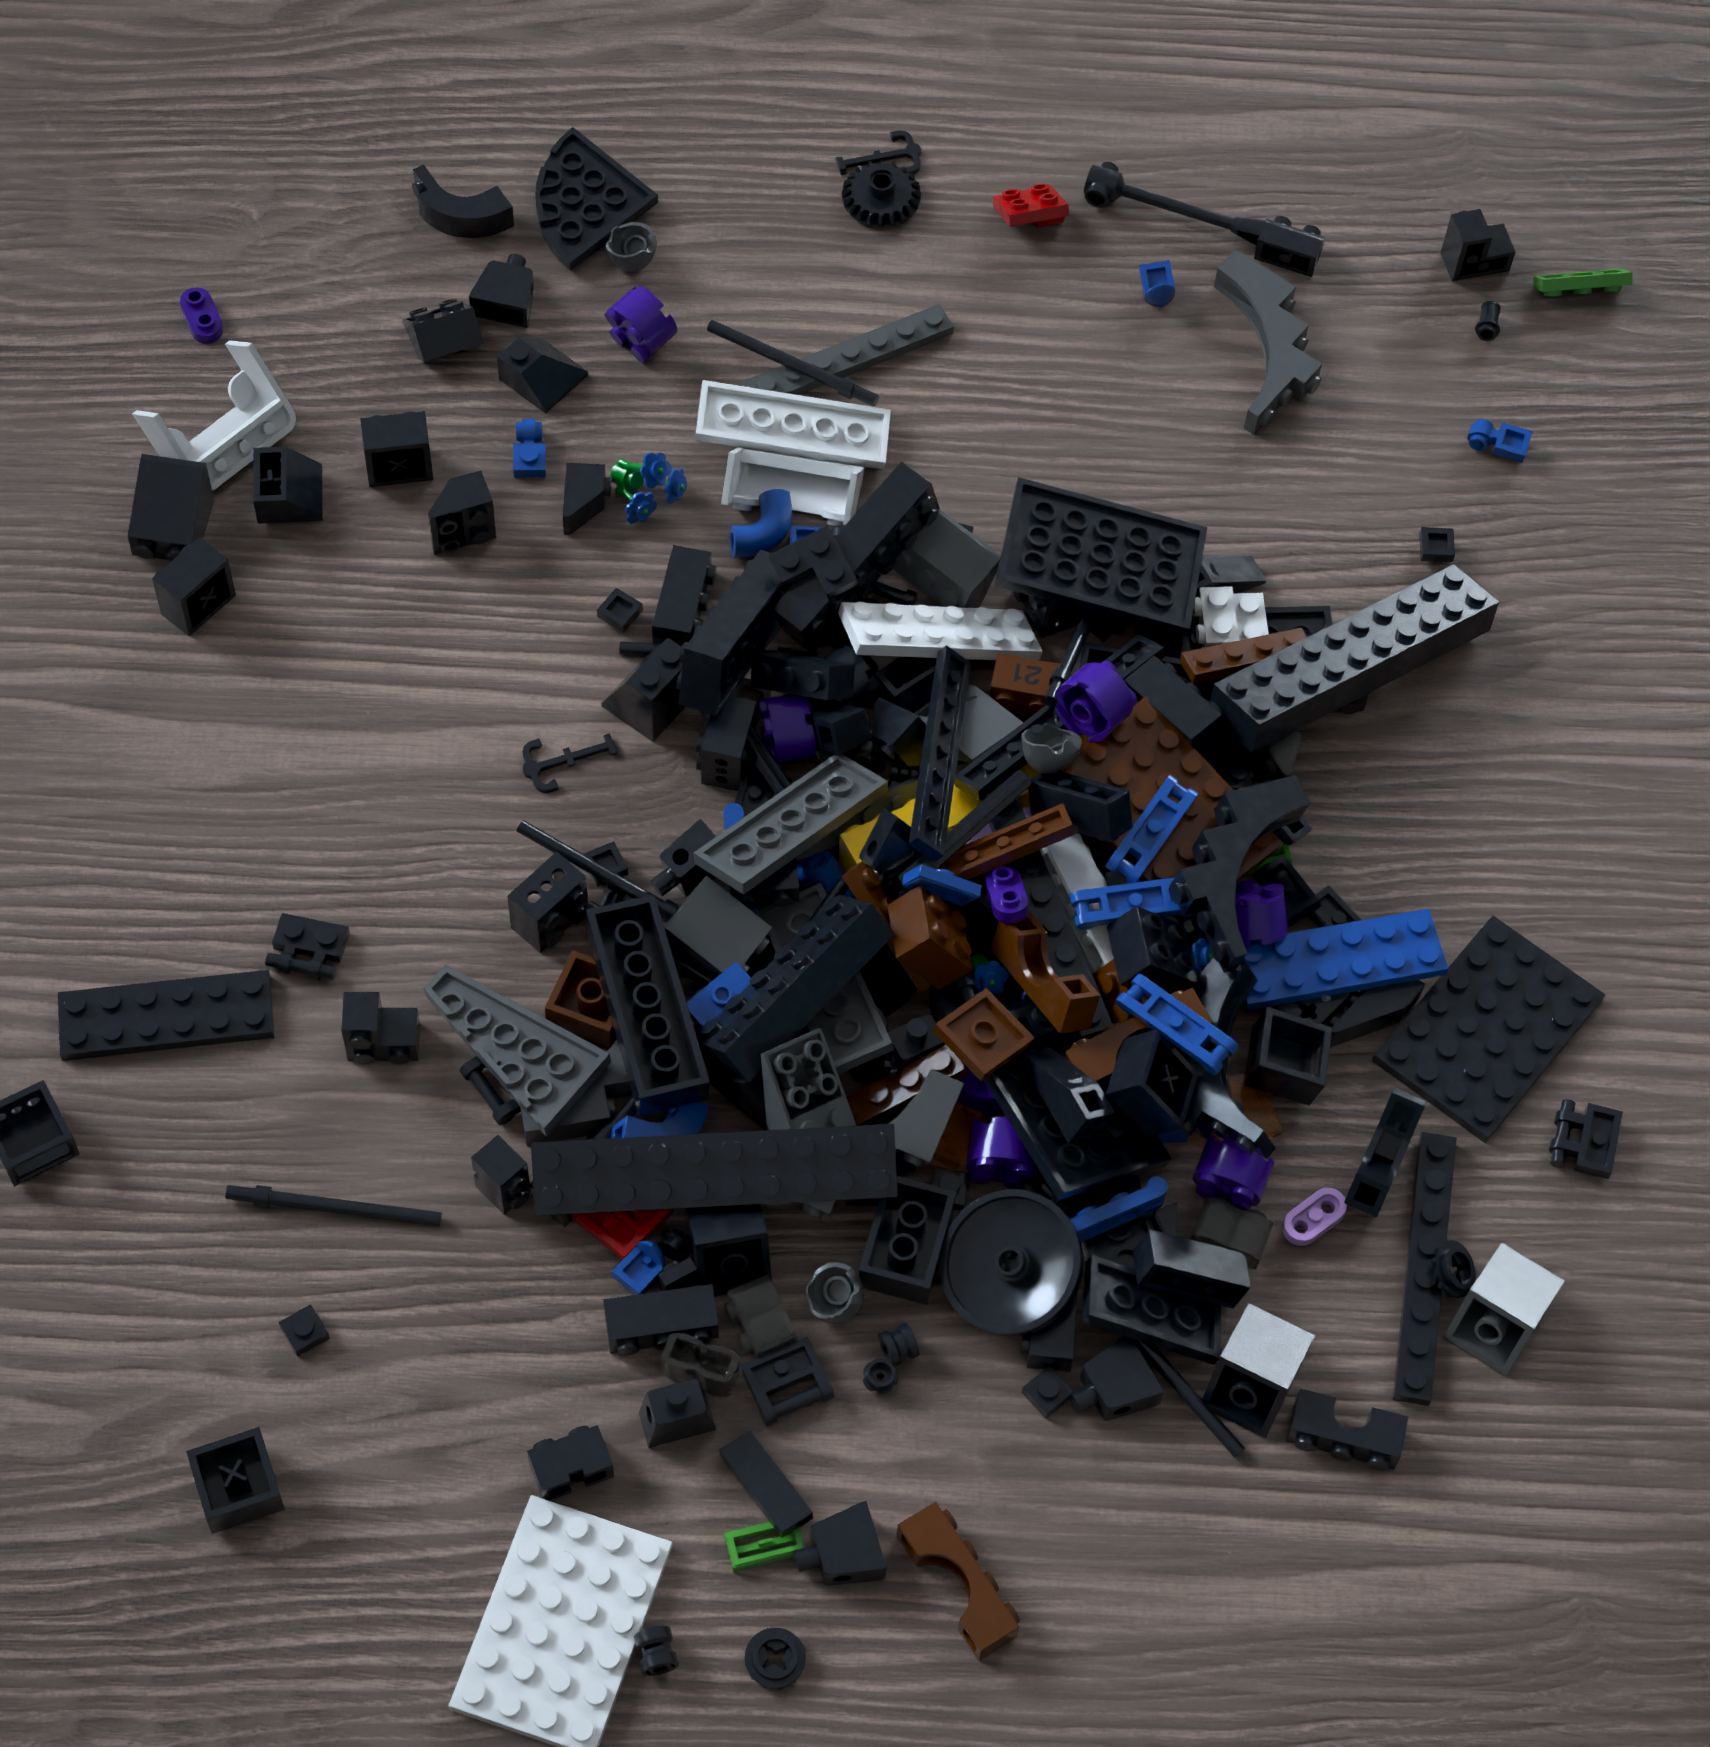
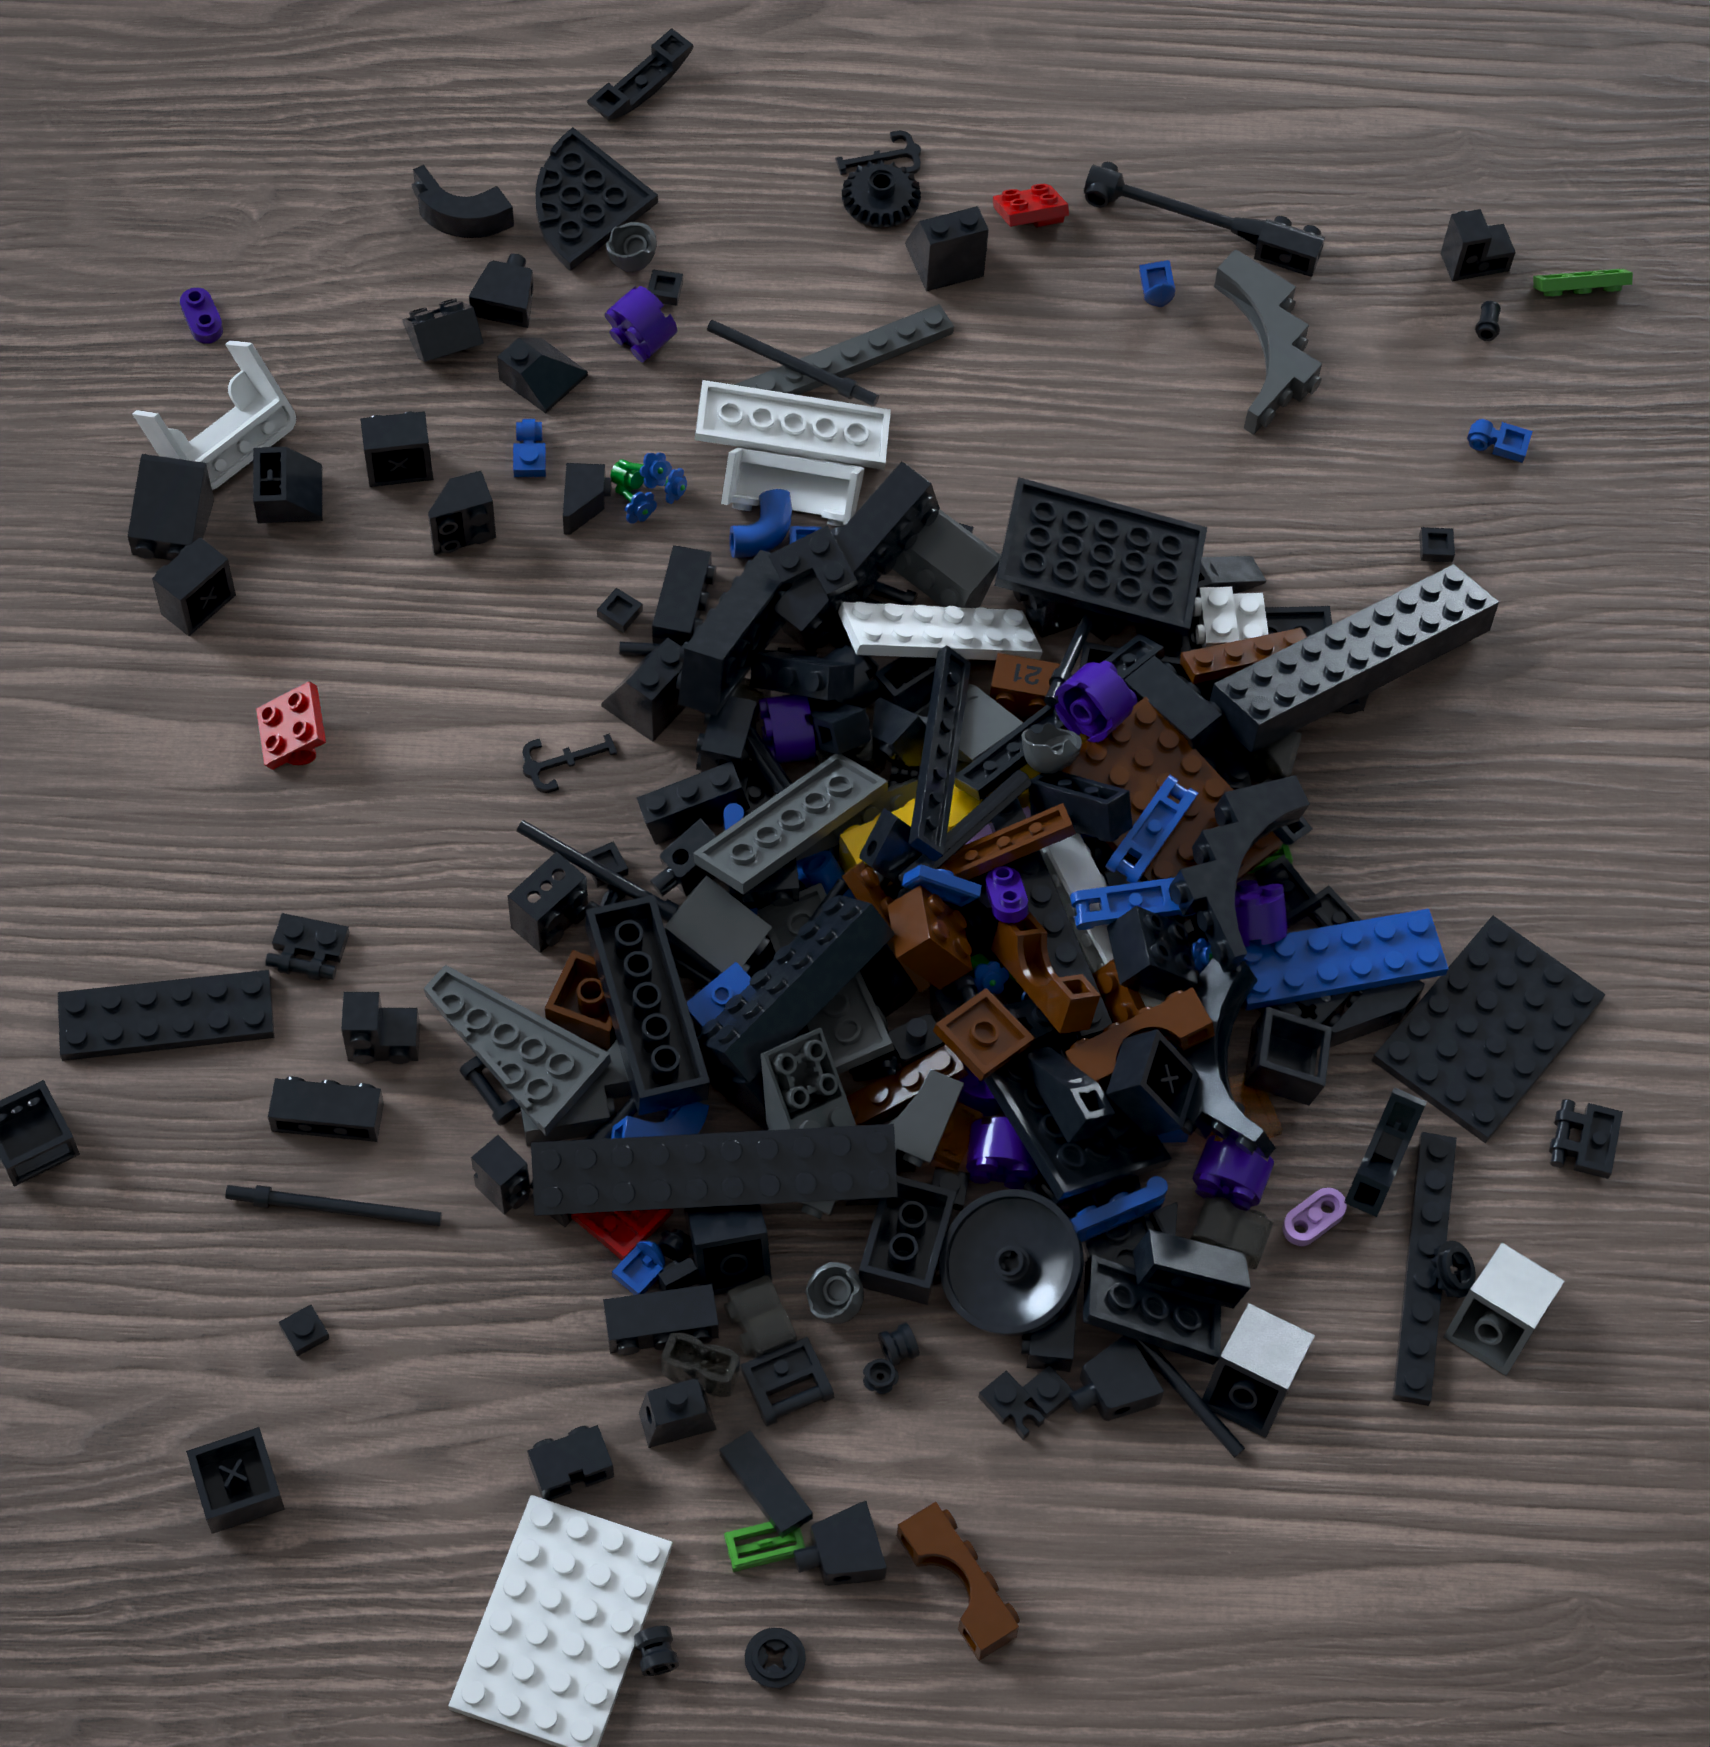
(291, 727): none -> red plate
(326, 1109): none -> black brick
(645, 79): none -> black slope
(666, 286): none -> black plate
(680, 805): none -> black brick
(949, 248): none -> black slope
(1009, 1401): none -> black plate
(1177, 1023): blue plate -> none
(1315, 1428): black arch -> none

